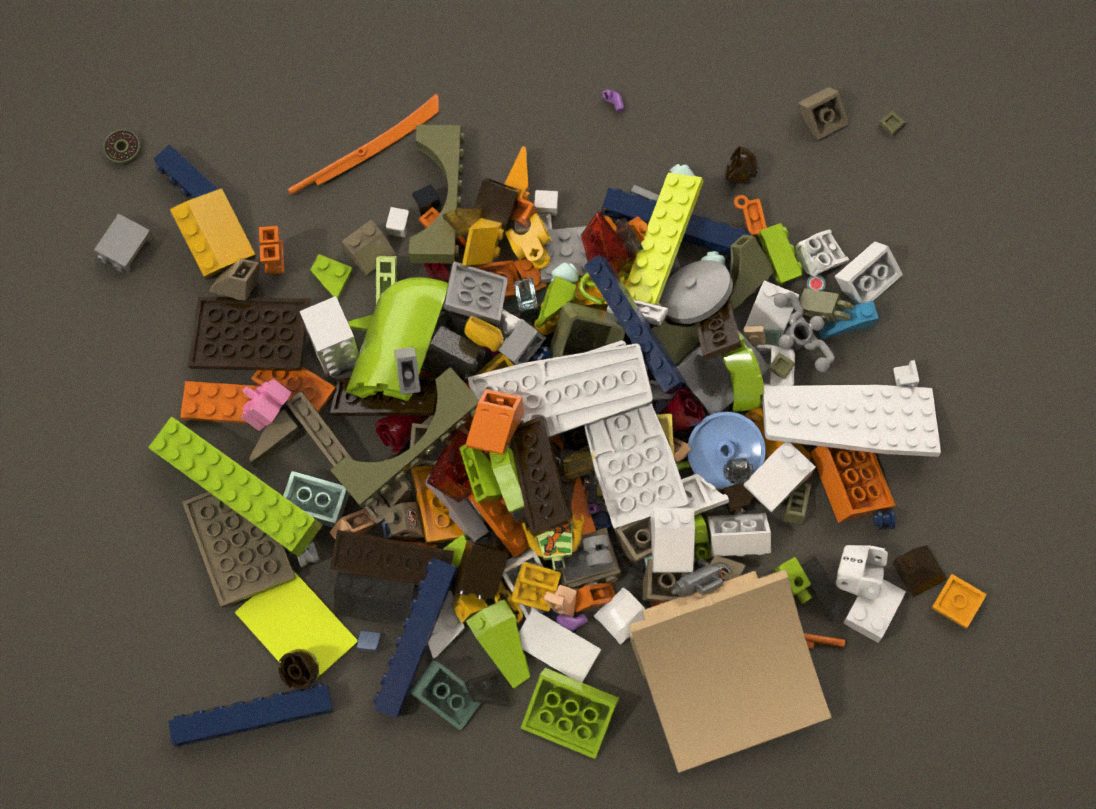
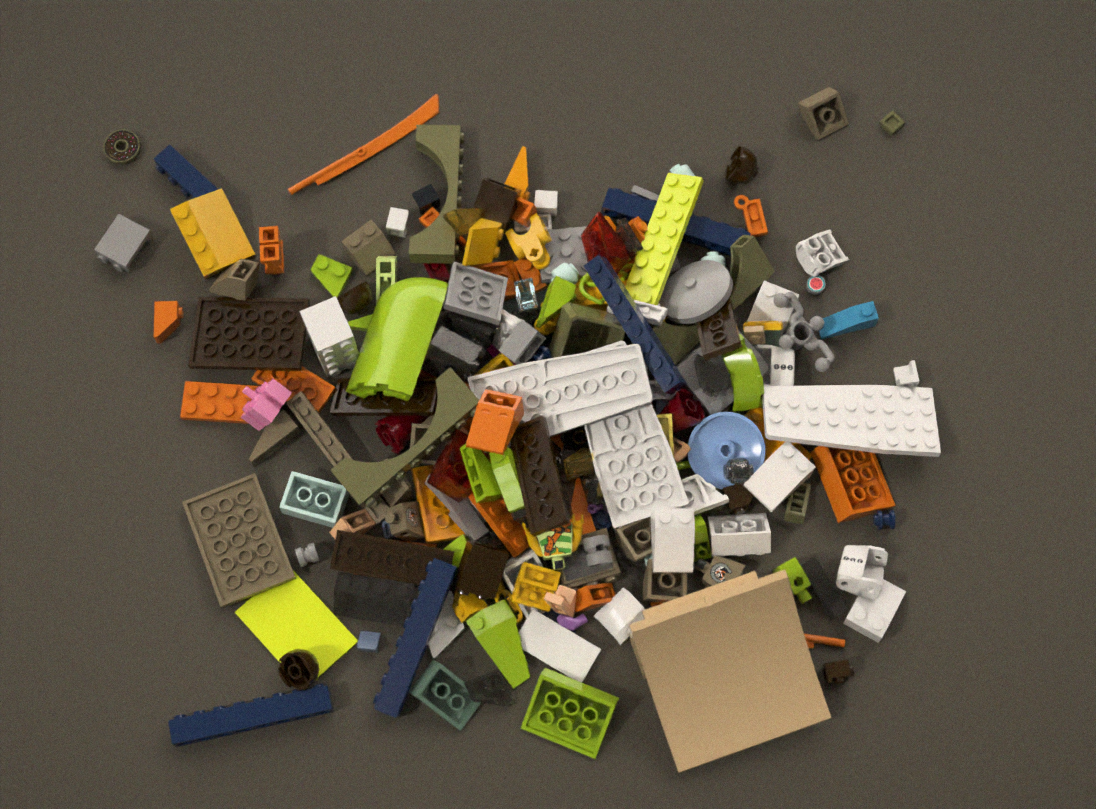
(166, 319): none -> orange slope
(235, 486): lime brick -> none
(356, 299): none -> dark brown cylinder
(407, 370): light grey slope -> none
(484, 333): yellow piece -> none
(614, 98): medium lavender arm -> none
(701, 581): dark grey piece -> none
(768, 325): none -> yellow tile
(780, 253): lime brick -> none
(781, 366): olive tile -> none
(825, 305): olive hinge -> none
(837, 671): none -> dark brown brick
(869, 274): white slope -> none
(919, 570): dark brown slope -> none
(959, 601): light orange plate -> none

